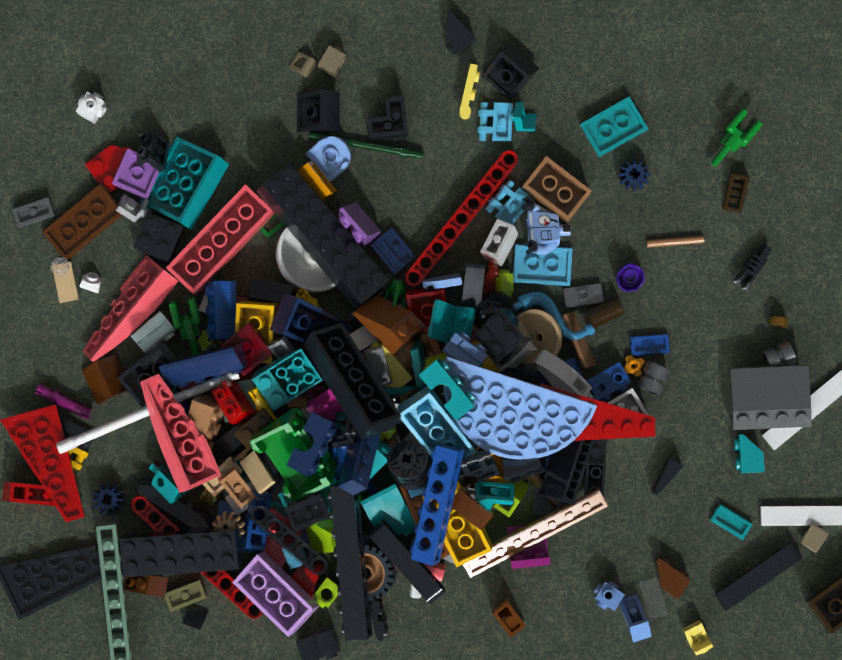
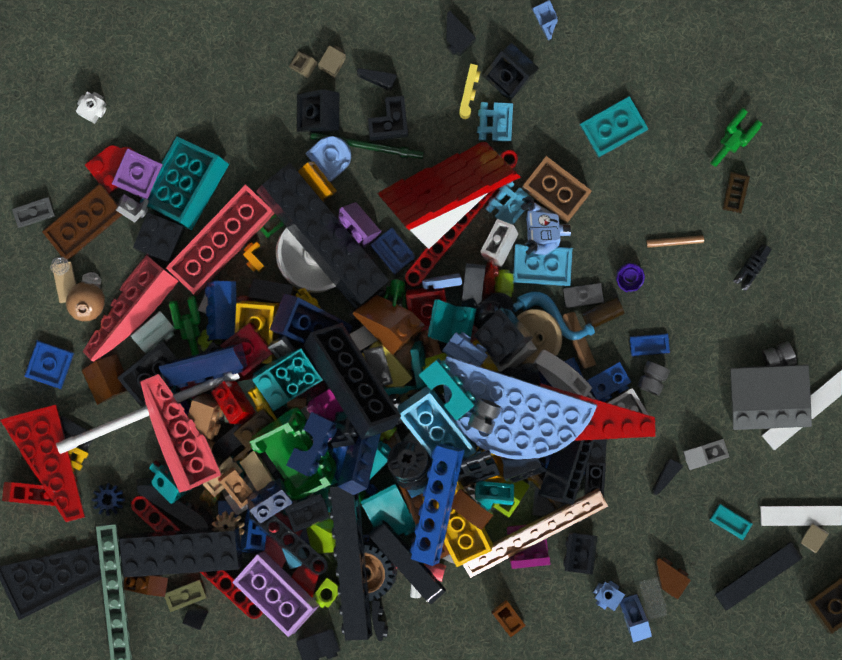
(49, 364): none -> blue plate
(56, 397): magenta pin -> none
(85, 301): none -> medium nougat cylinder
(153, 150): black bracket -> none
(253, 263): none -> light orange bracket
(269, 500): none -> dark blue bracket
(381, 79): none -> black slope
(443, 194): none -> red piece
(485, 414): none -> flat silver wheel
(523, 121): teal bracket -> none
(546, 17): none -> medium blue slope
(580, 553): none -> black bracket
(629, 179): dark blue gear -> none
(638, 364): light orange plate -> none
(697, 638): light yellow bracket -> none
(706, 454): none -> light grey slope
(750, 457): teal slope -> none
(777, 321): pearl gold tile -> none

